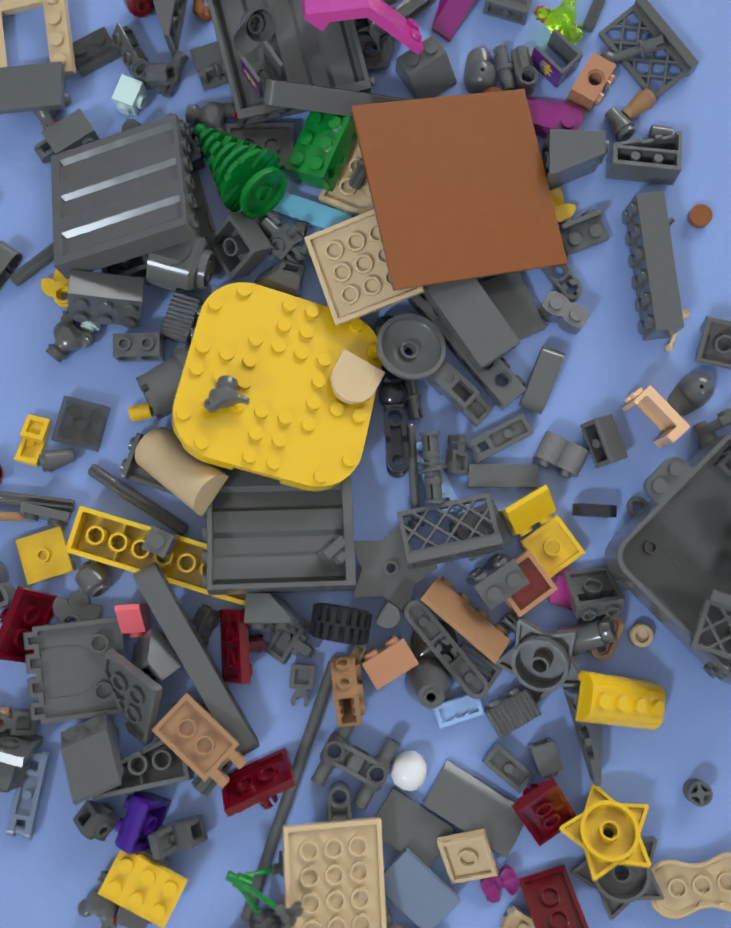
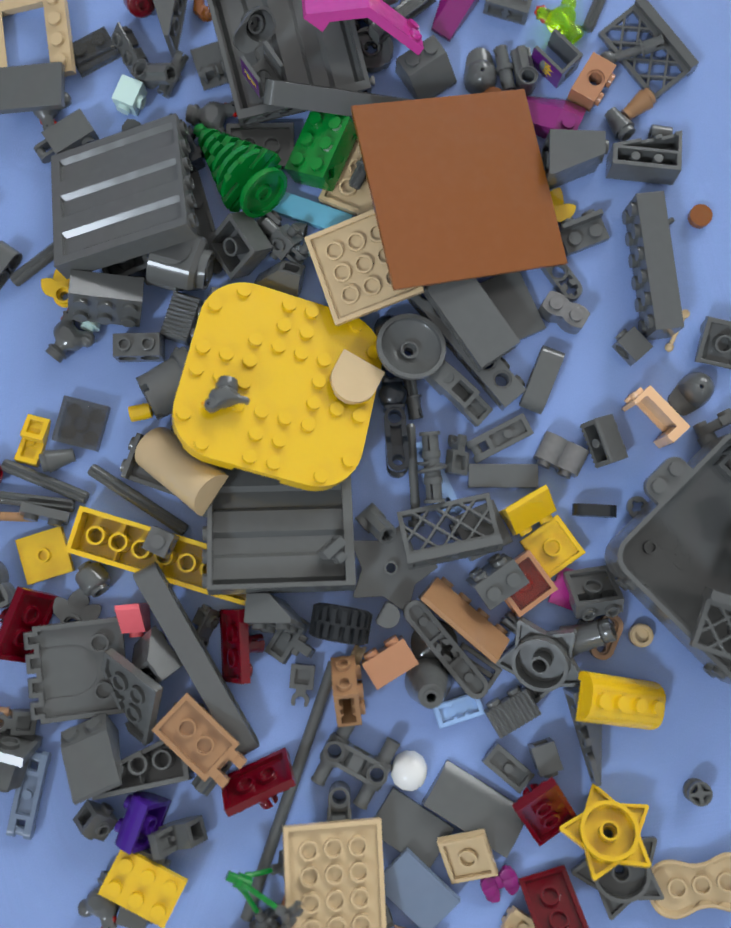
(45, 481): none -> dark grey axle
(376, 523): none -> dark grey piece
(631, 345): none -> dark grey brick

